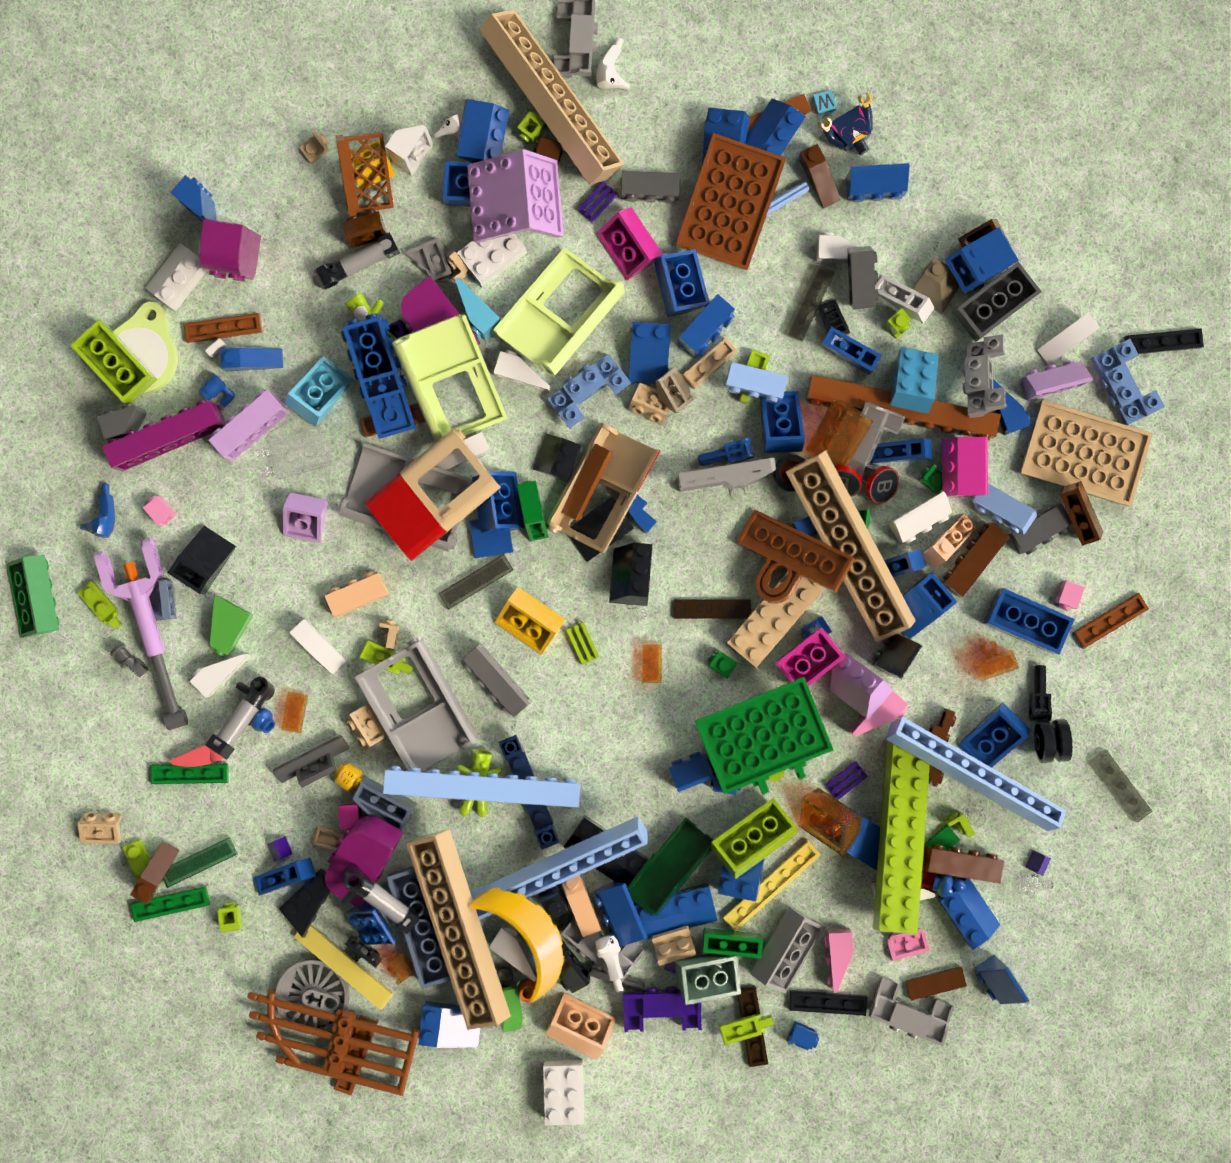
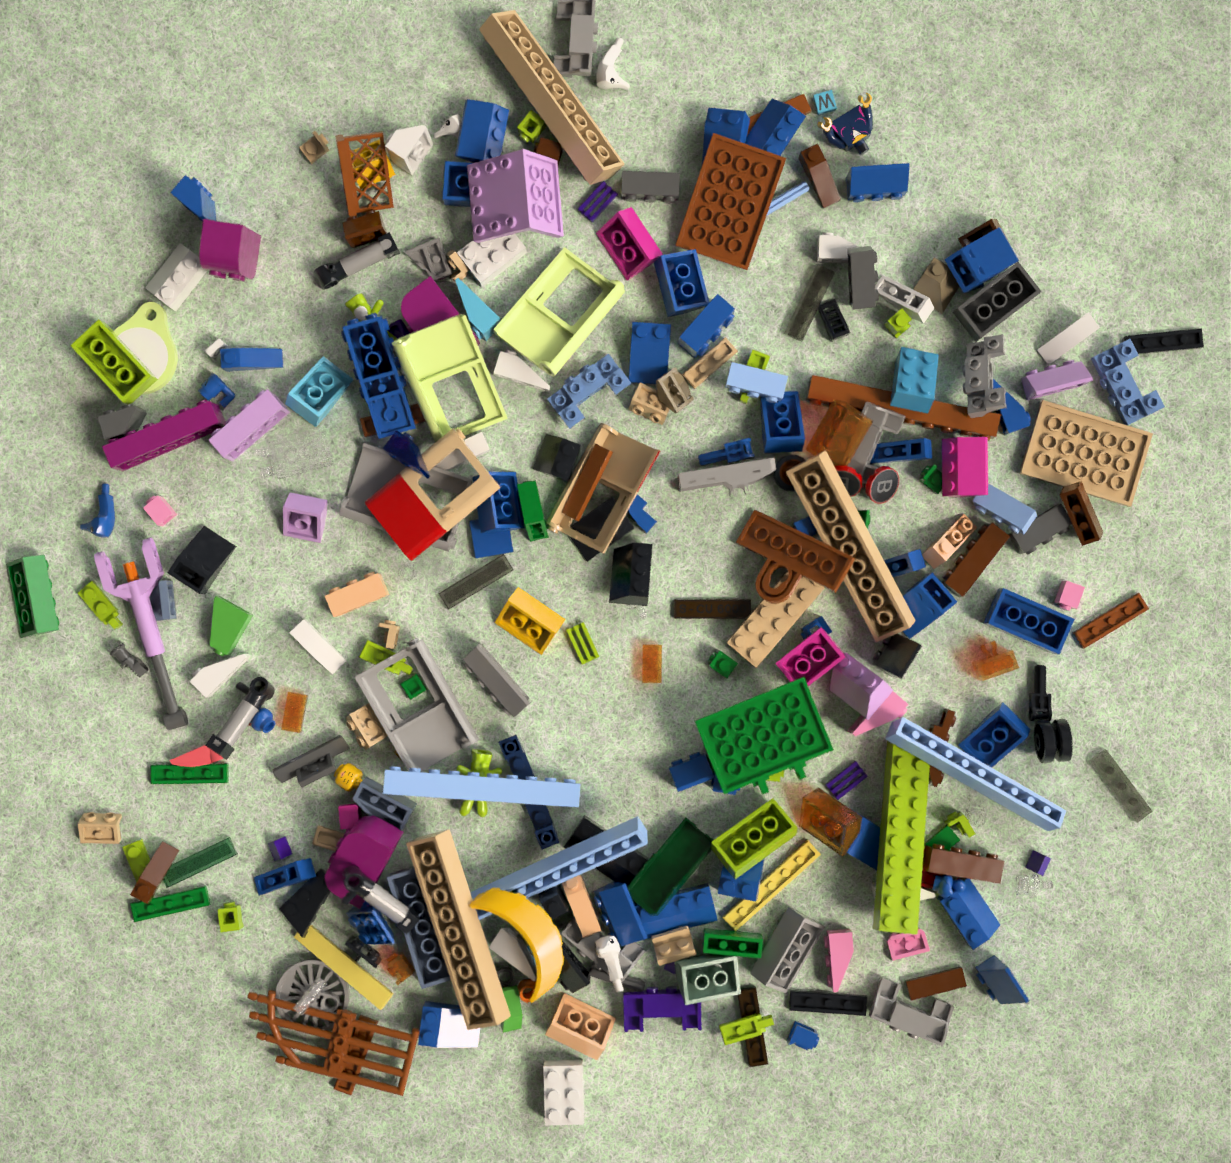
(222, 328): dark orange tile -> none
(310, 996): none -> clear pin
(406, 452): none -> clear blue slope
(413, 686): none -> green tile
(851, 351): blue slope -> none
(921, 518): white slope -> none

